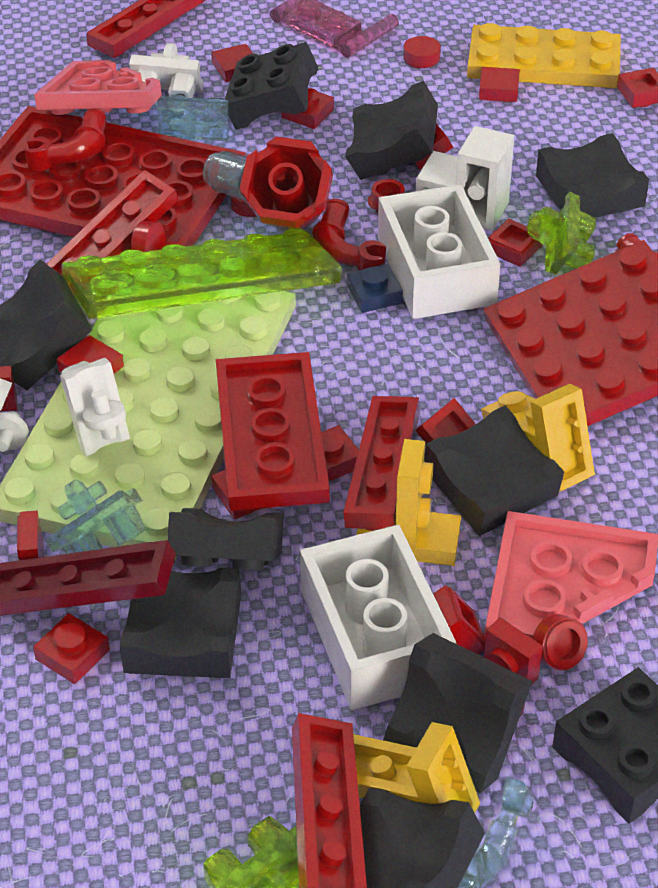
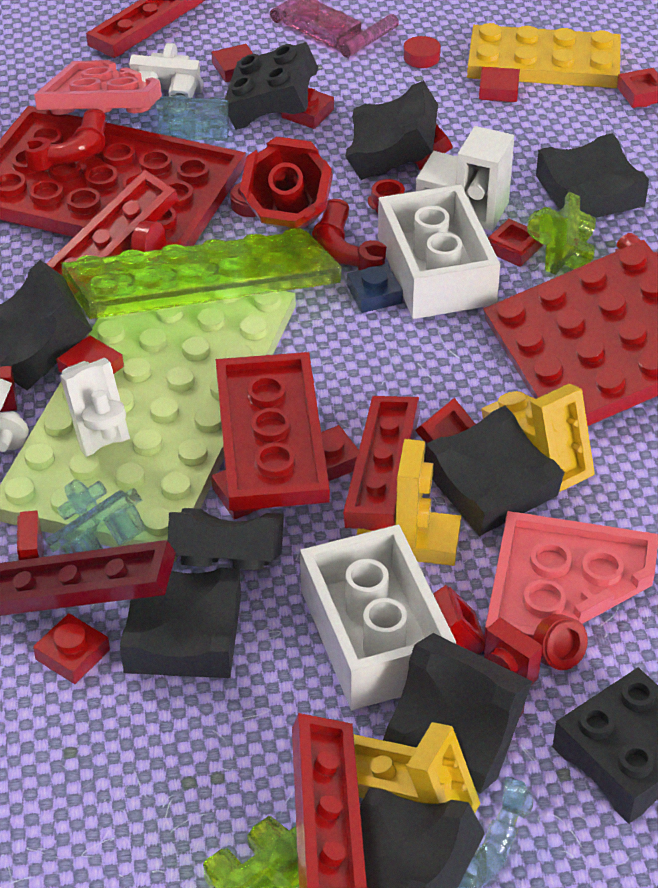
(224, 172): clear light blue brick -> none

